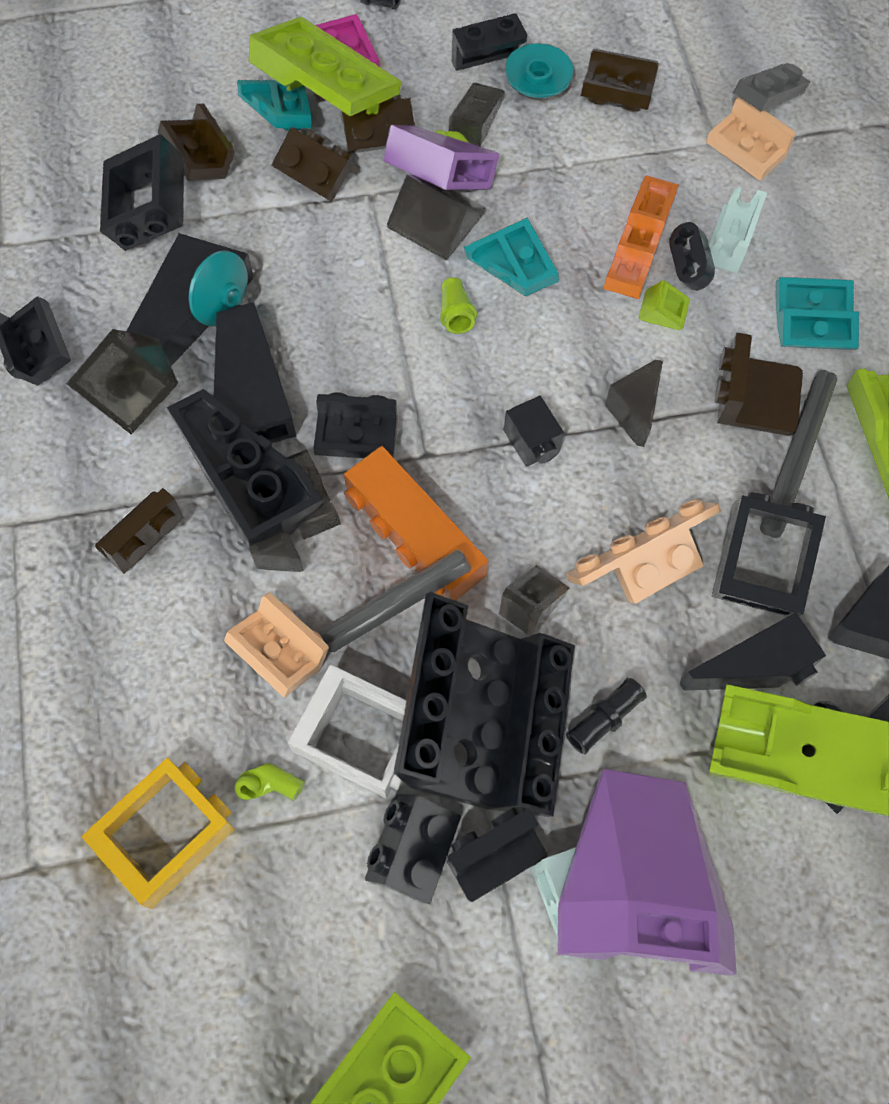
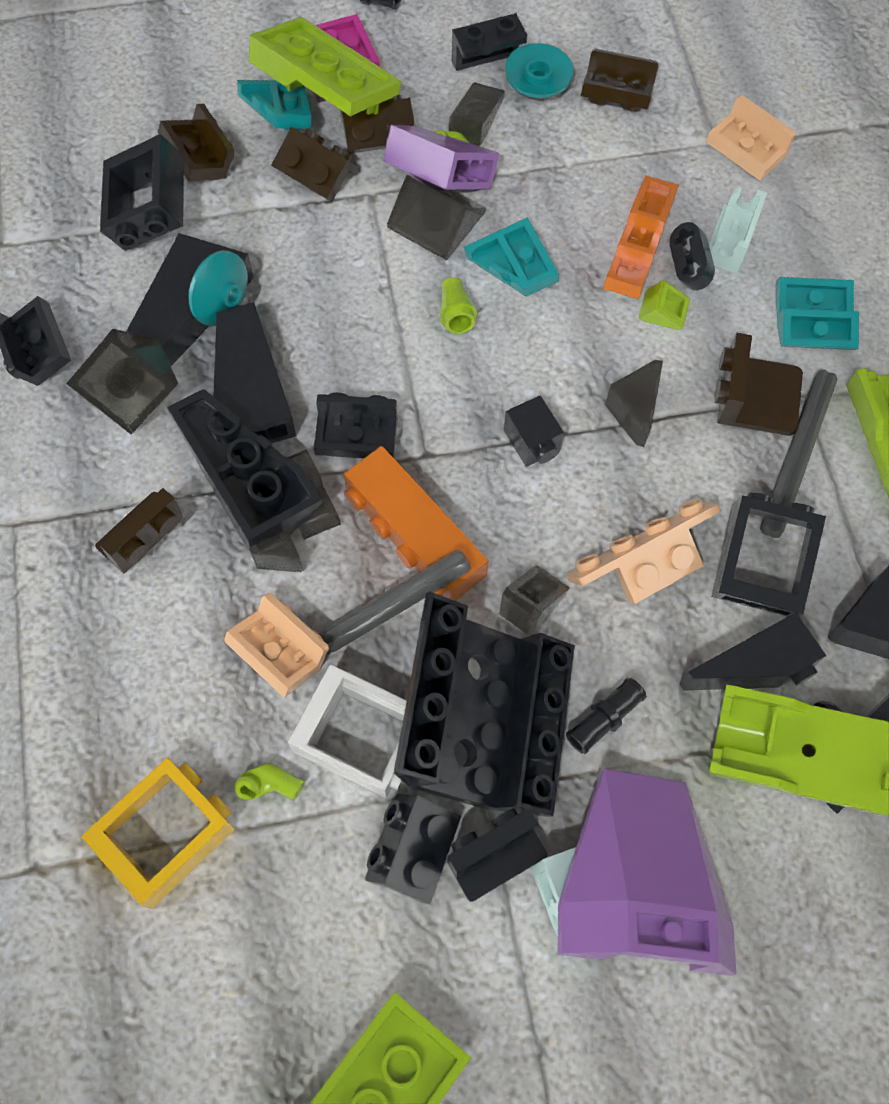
(772, 86): dark grey plate -> none

